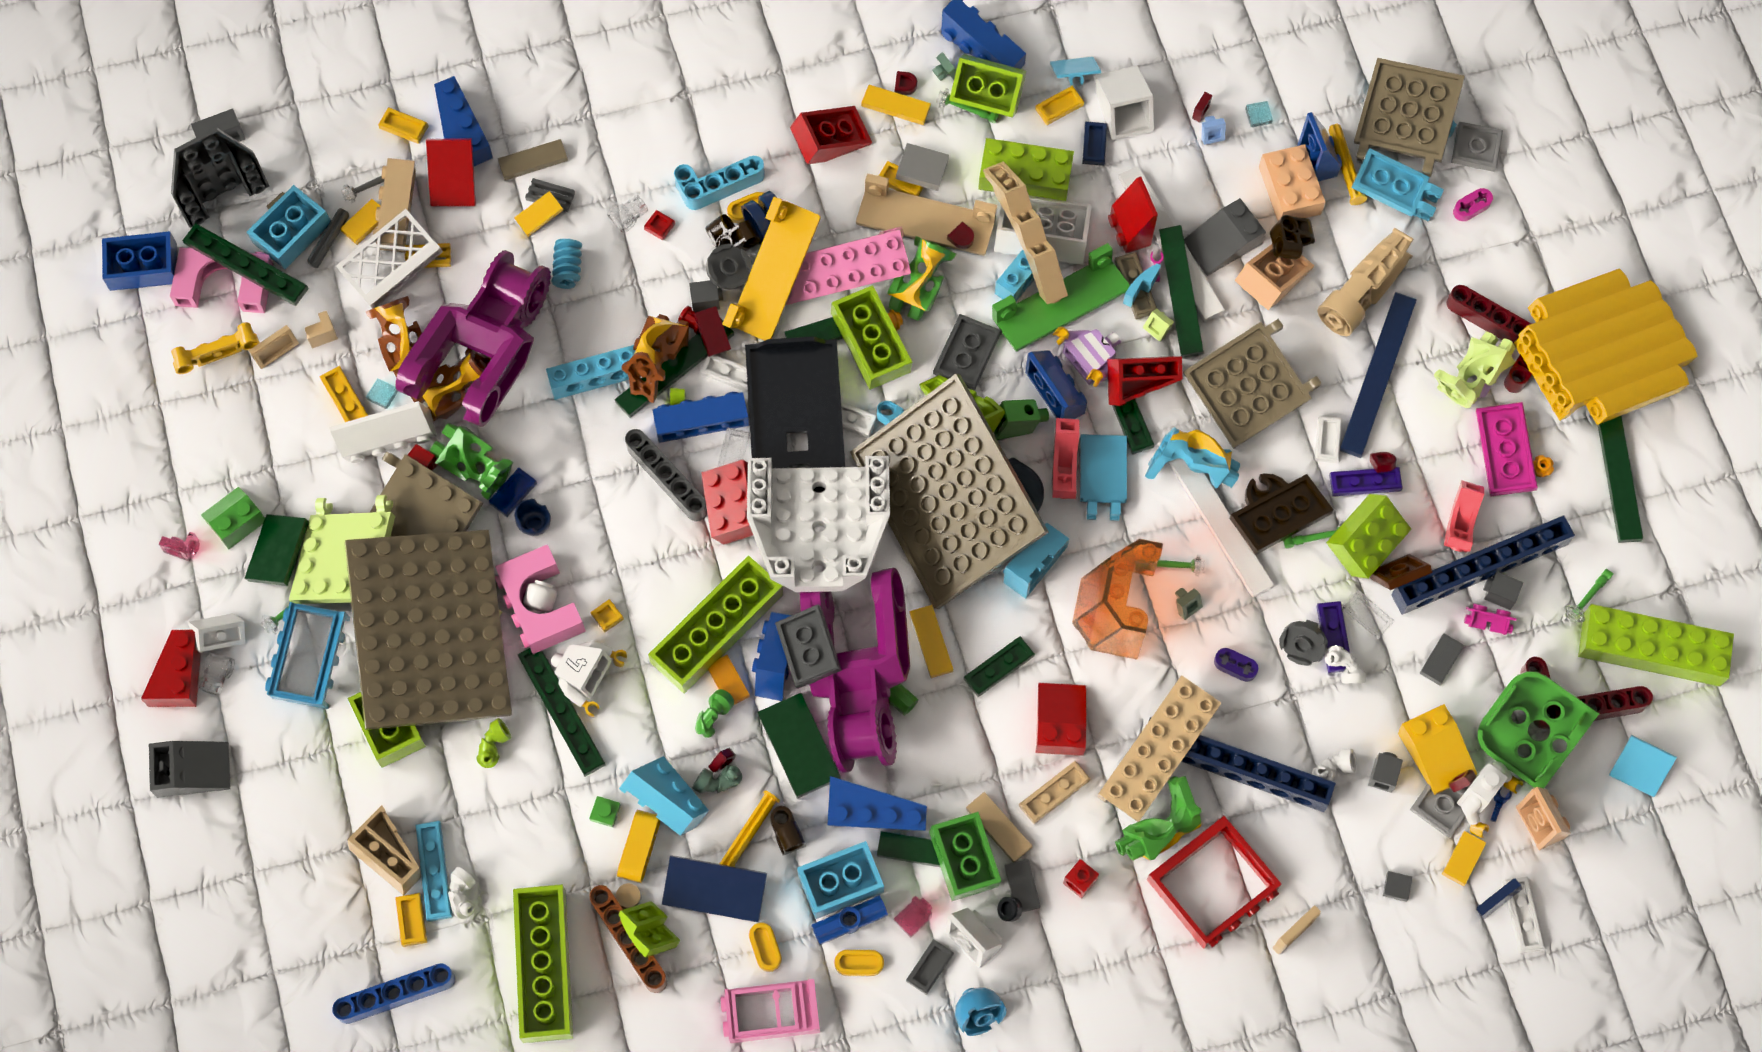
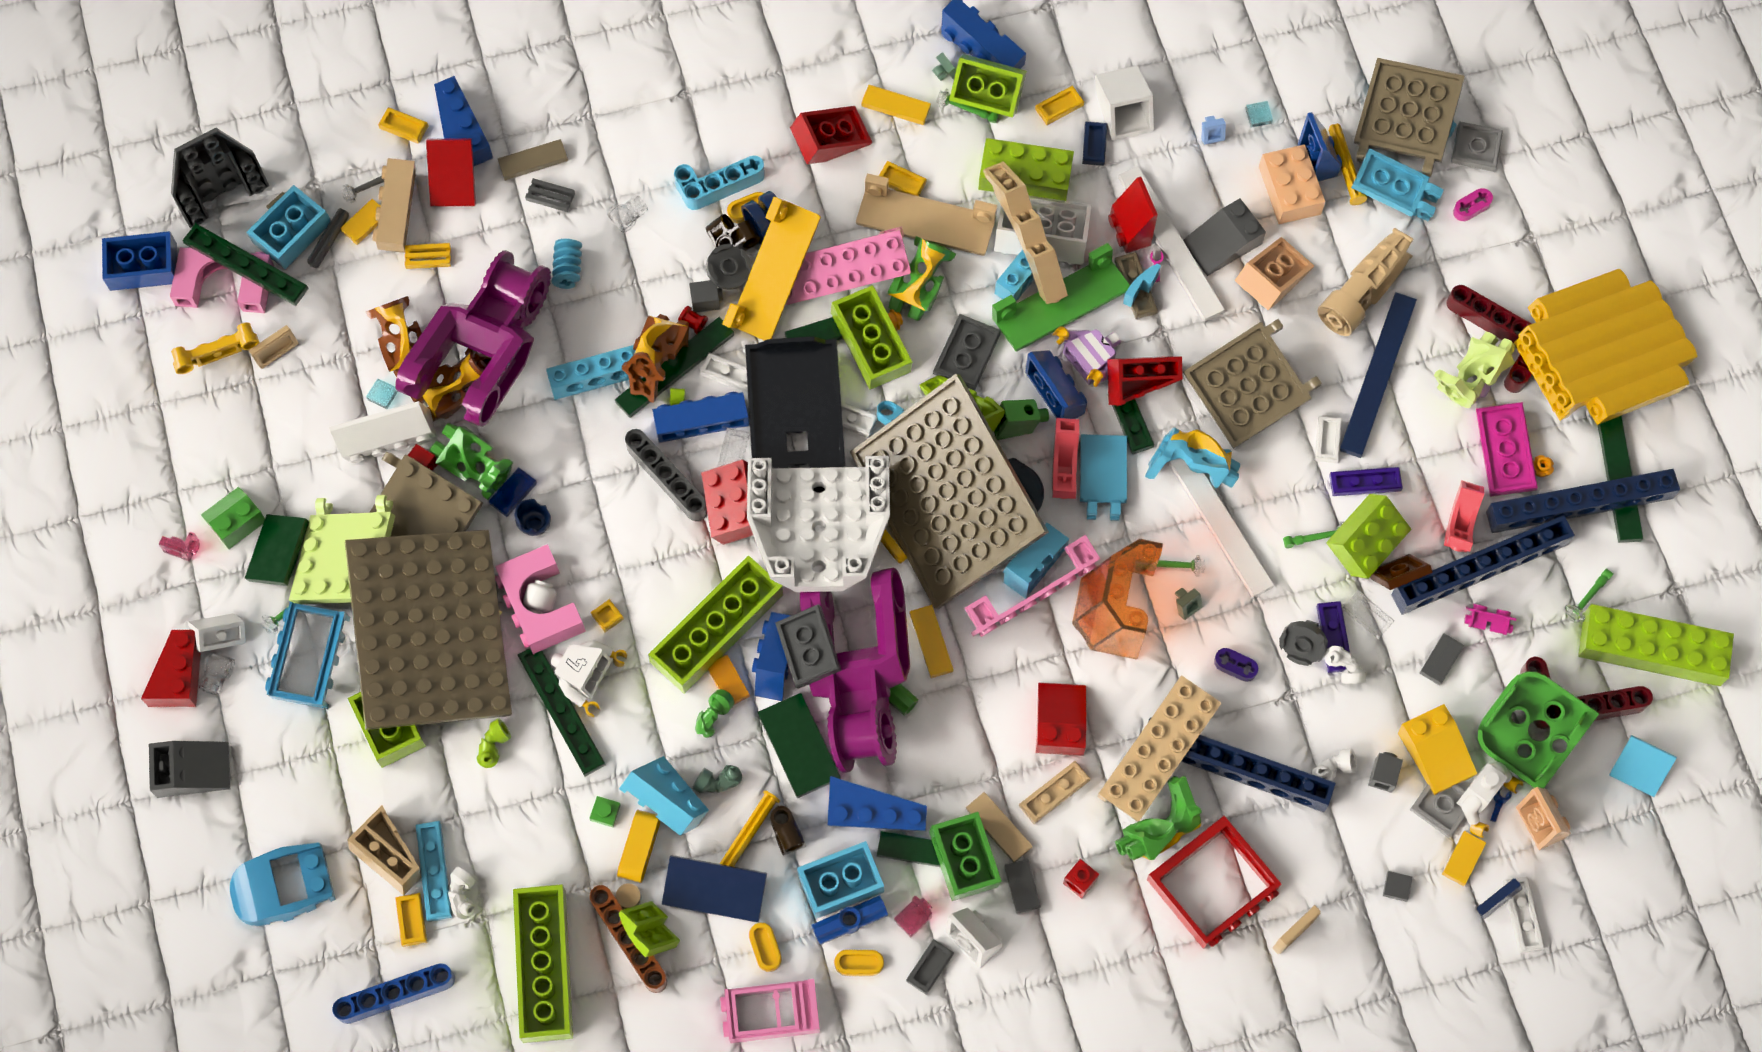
(225, 121): dark grey hinge -> none
(255, 890): none -> dark azure slope
(321, 332): tan panel -> none
(343, 394): yellow tile -> none
(405, 270): white fence -> none
(538, 213): yellow tile -> none
(659, 225): red tile -> none
(712, 331): dark red tile -> none
(723, 758): dark red tile -> none
(893, 547): none -> yellow tile
(905, 83): dark red tile -> none
(922, 166): light grey tile -> none
(961, 236): dark red tile -> none
(979, 1009): dark azure cylinder -> none
(985, 616): none -> bright pink bracket
(999, 666): dark green tile -> none
(1009, 909): black tile -> none
(1075, 68): medium azure piece -> none
(1158, 324): yellowish green tile -> none
(1181, 291): dark green tile -> none
(1202, 107): dark red tile -> none
(1278, 510): dark brown plate -> none
(1290, 236): dark brown piece -> none
(1383, 461): dark red tile -> none
(1462, 780): dark red tile -> none
(1502, 590): dark grey brick -> none
(1582, 500): none -> dark blue brick

